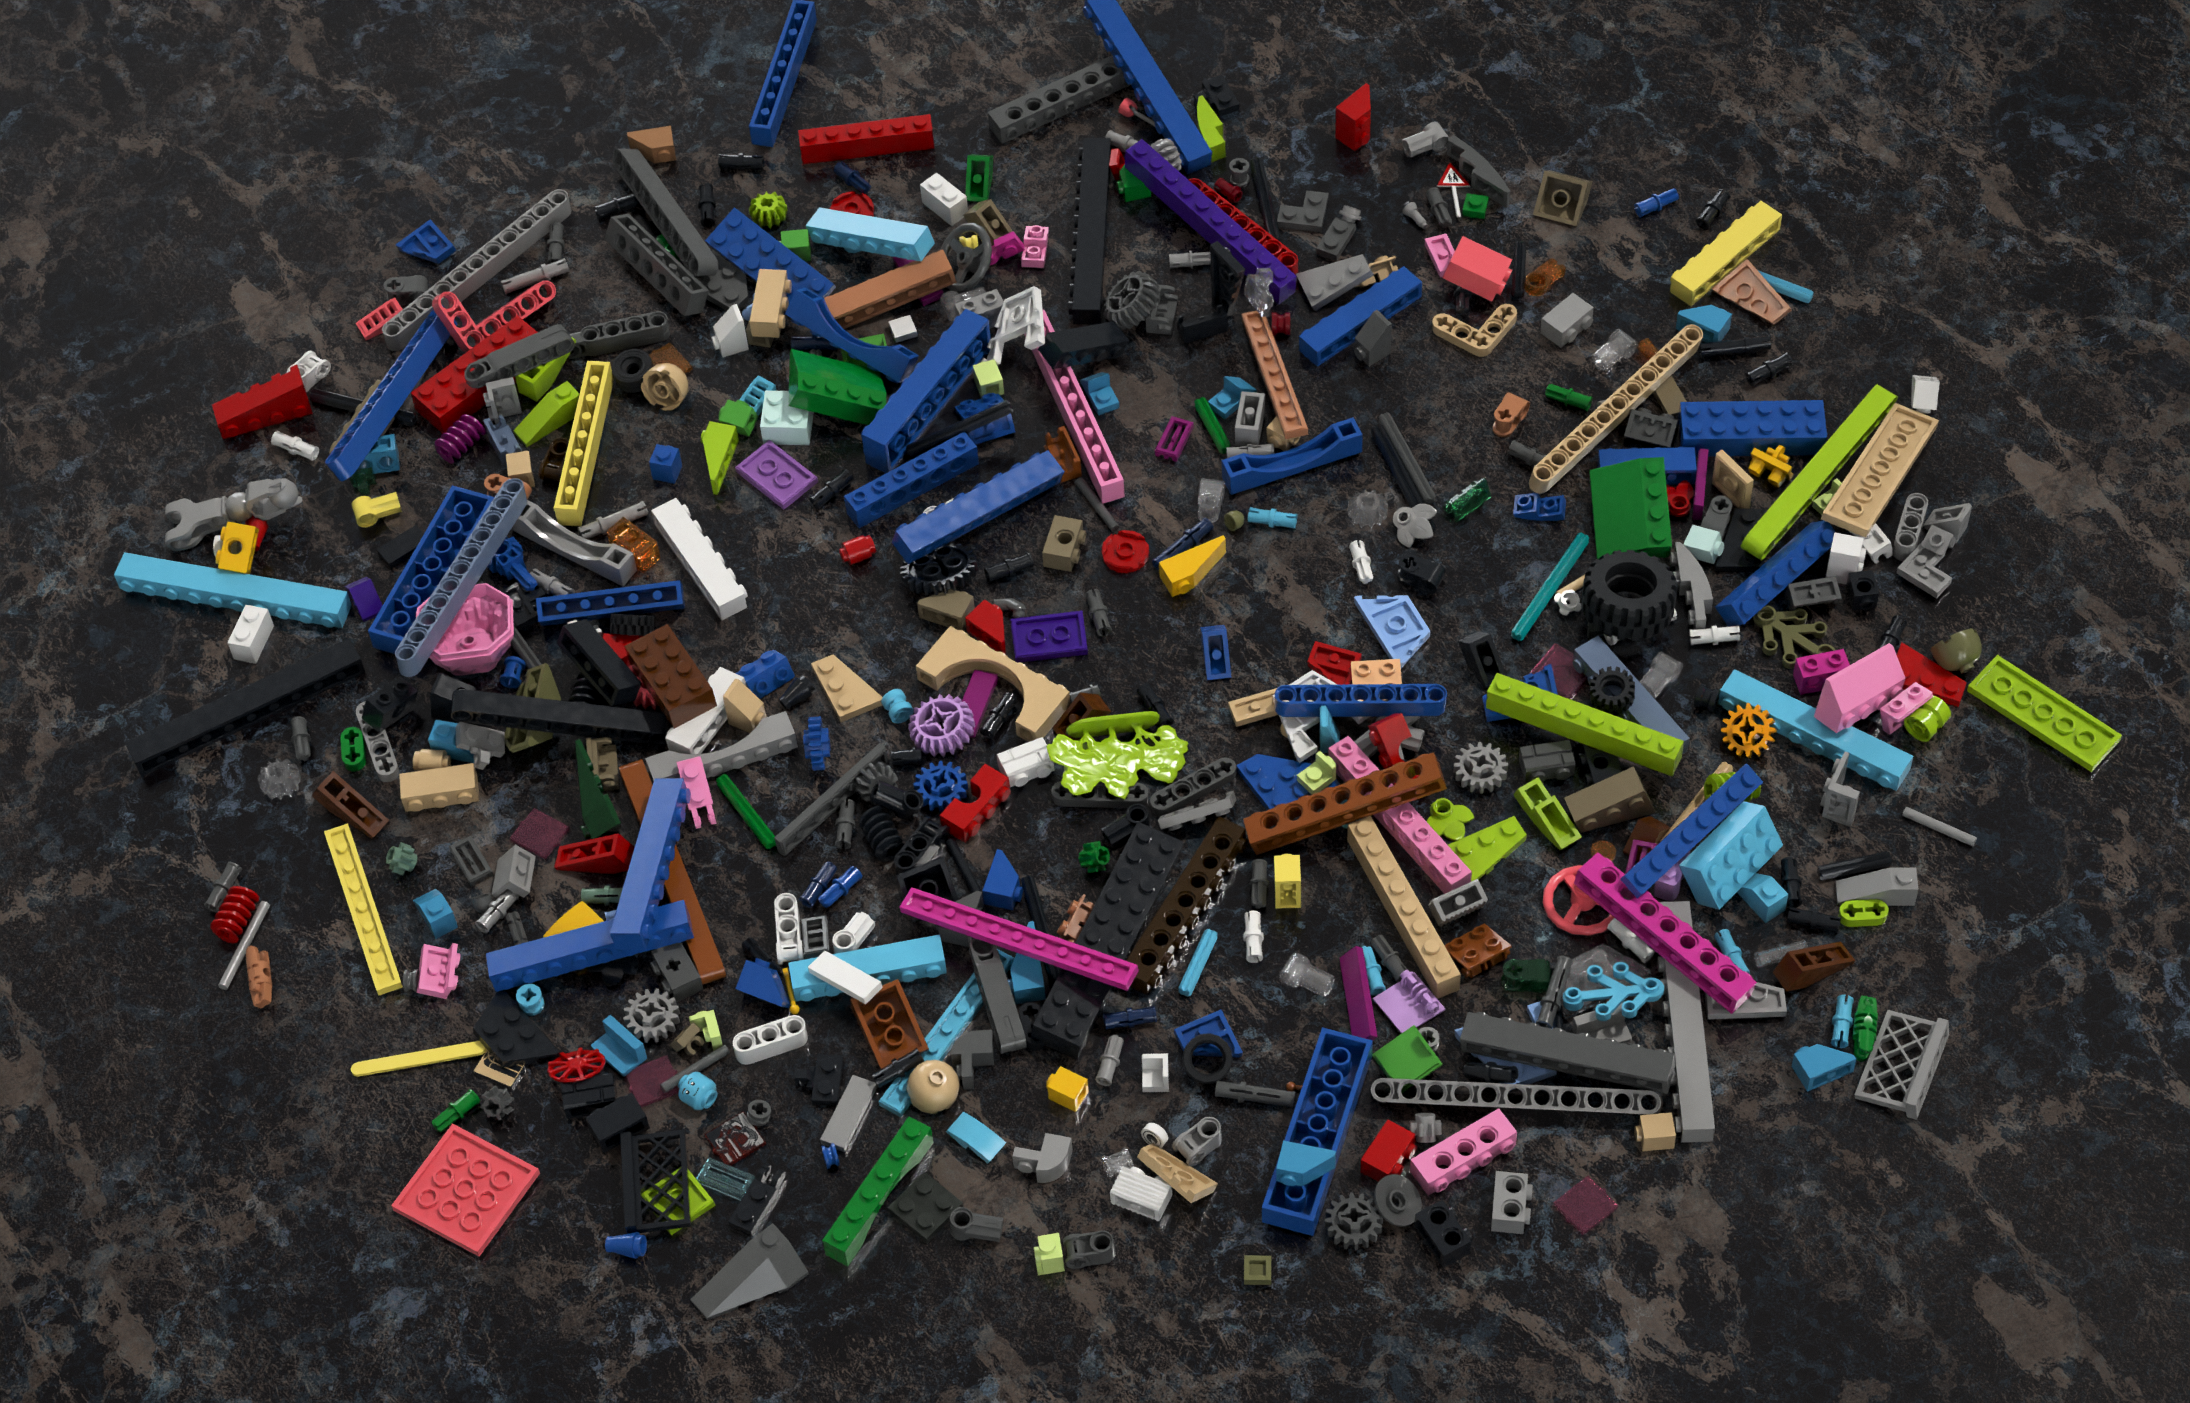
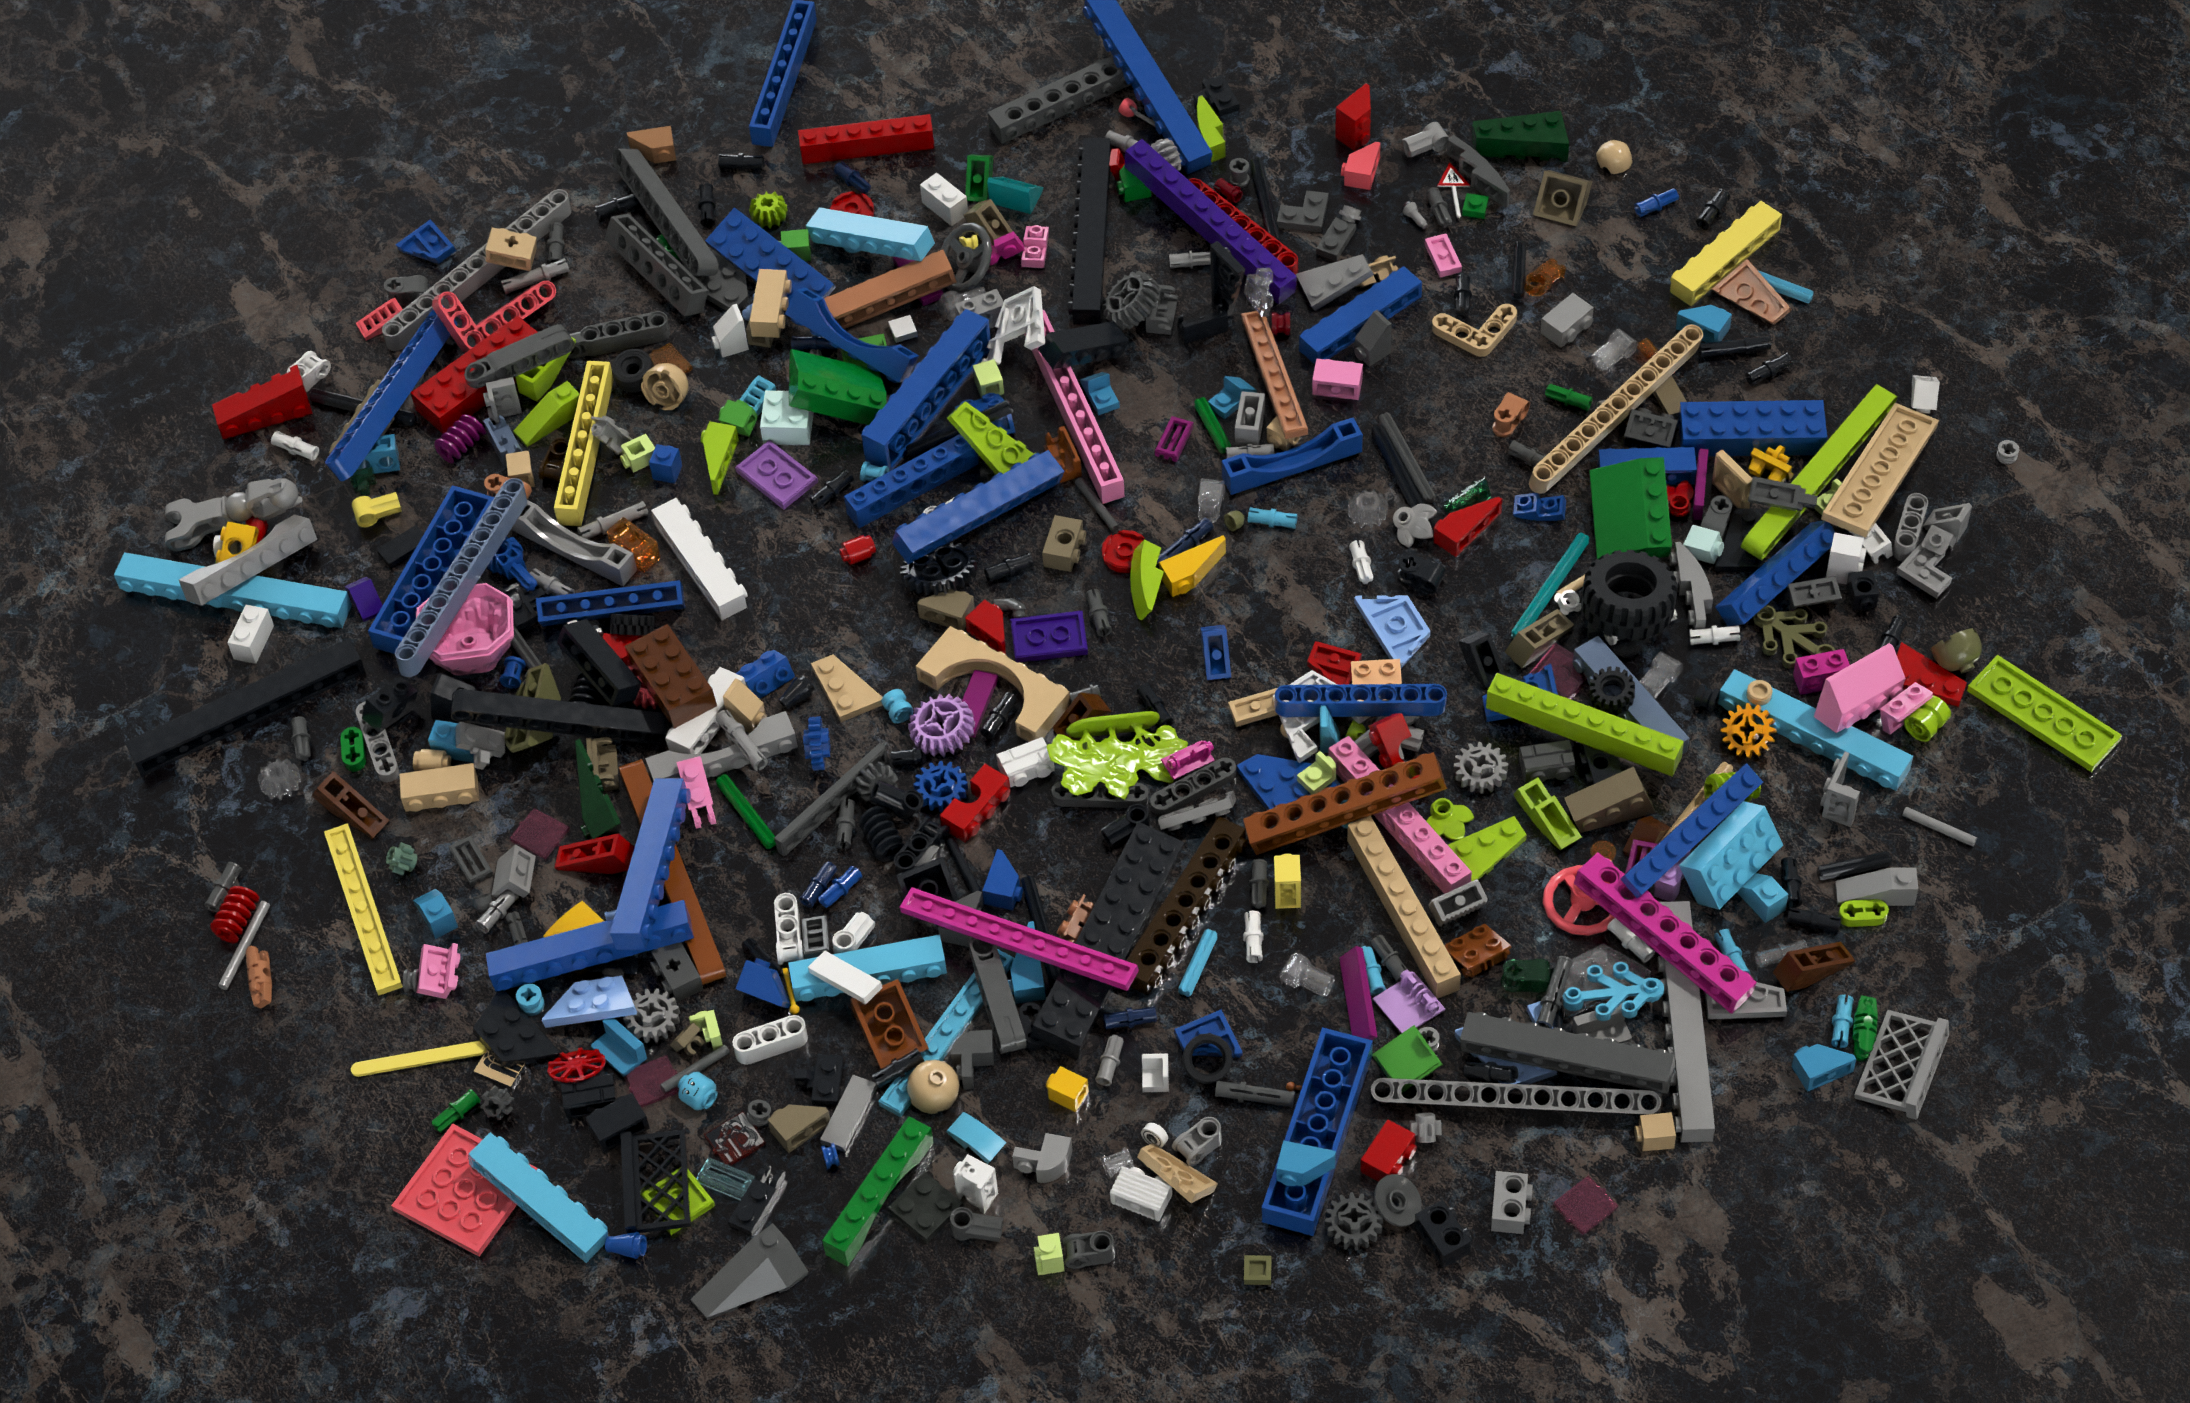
(218, 578): none -> light grey arch
(511, 249): none -> tan brick
(538, 1196): none -> medium azure brick
(590, 895): sand green pin -> none
(591, 1002): none -> light blue wing
(605, 429): none -> light grey hinge
(637, 453): none -> yellowish green brick
(736, 733): none -> light grey pin
(797, 1124): none -> dark tan slope
(871, 472): none -> medium azure bush
(976, 1182): none -> white hinge
(988, 440): none -> lime wing
(1013, 193): none -> teal slope
(1094, 857): green gear -> none
(1145, 577): none -> lime slope
(1188, 759): none -> dark pink hinge
(1337, 379): none -> bright pink brick
(1355, 730): none -> lime hinge
(1361, 167): none -> coral slope
(1465, 525): none -> red slope
(1478, 269): coral brick -> none
(1492, 1127): bright pink brick -> none
(1522, 136): none -> dark green wedge
(1538, 638): none -> dark tan slope
(1614, 156): none -> tan hair
(1759, 692): none -> tan tile
(1780, 495): none -> dark grey hinge
(2010, 446): none -> light grey bush

